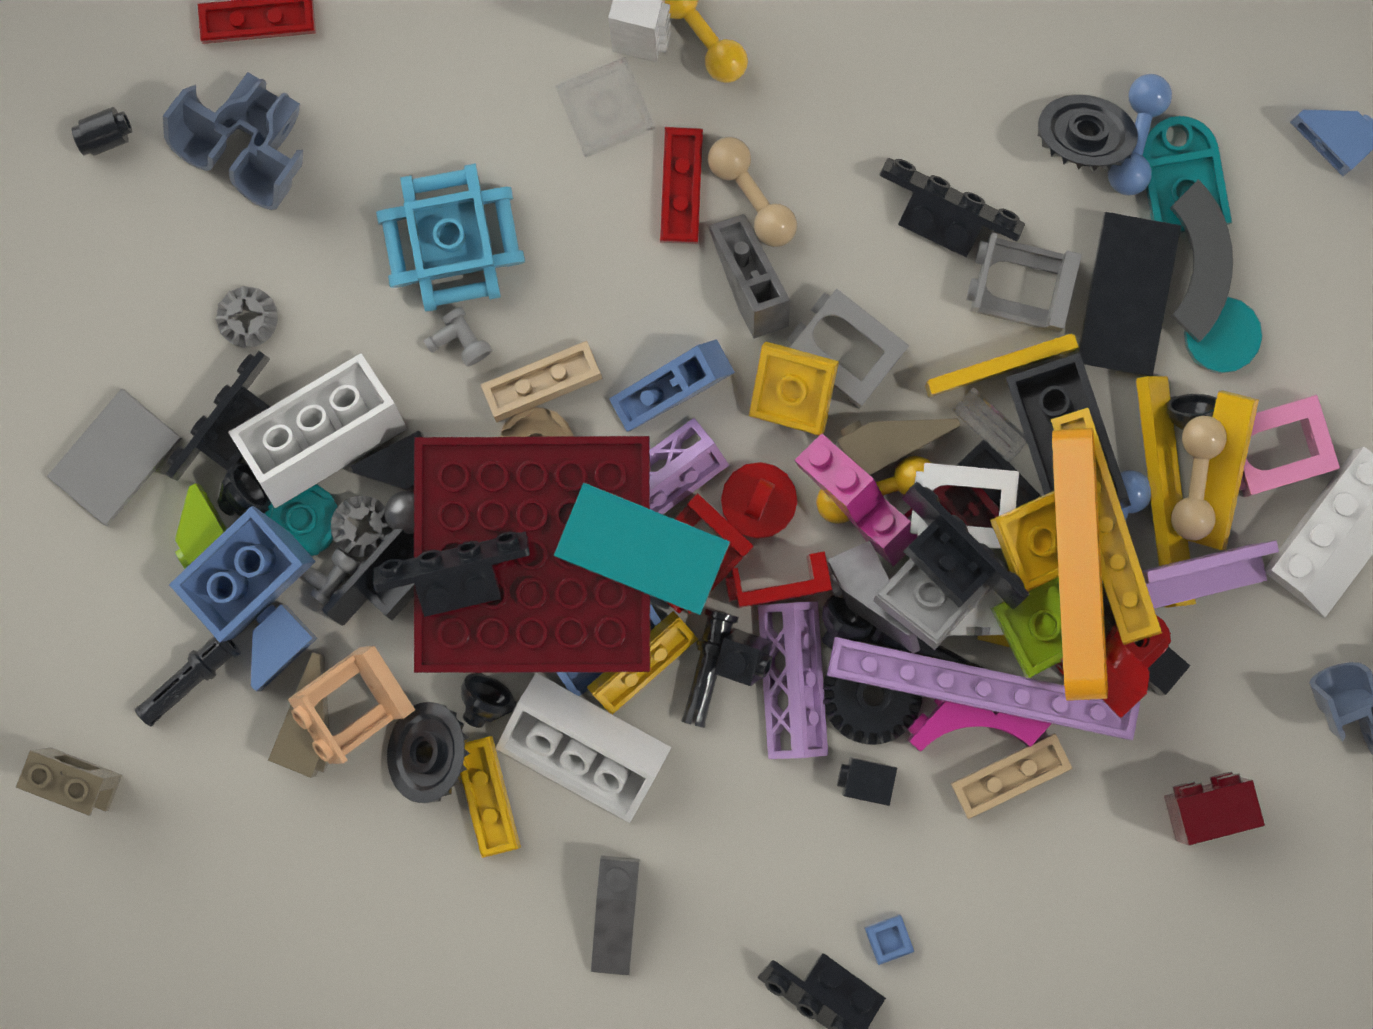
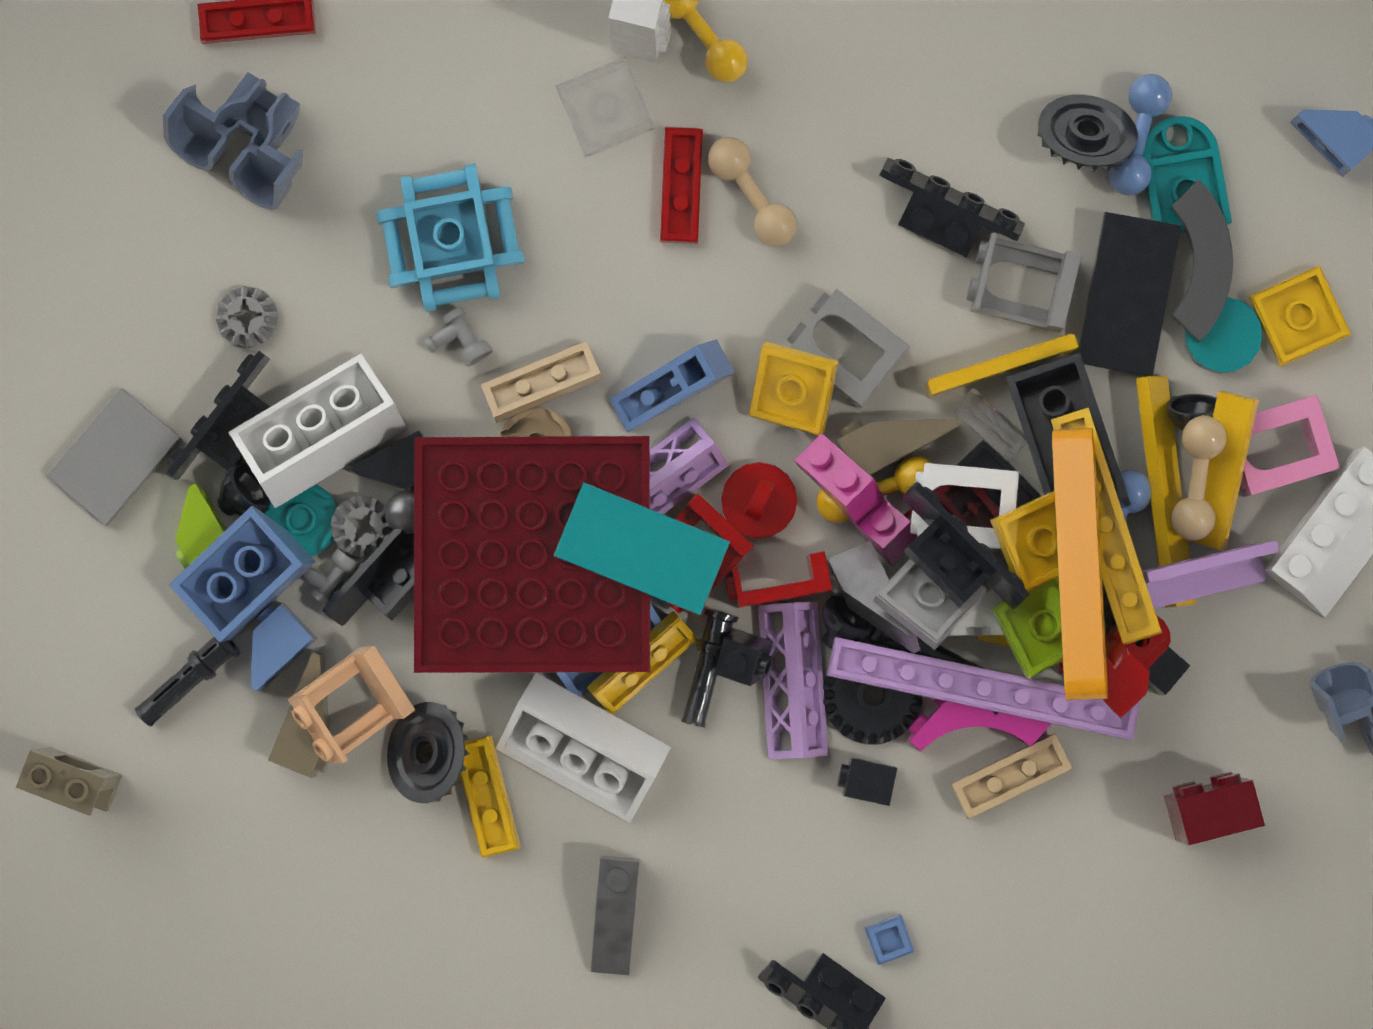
(102, 131): black brick -> none
(456, 575): black bracket -> none
(485, 699): black piece -> none
(751, 276): flat silver slope -> none
(1299, 316): none -> yellow tile

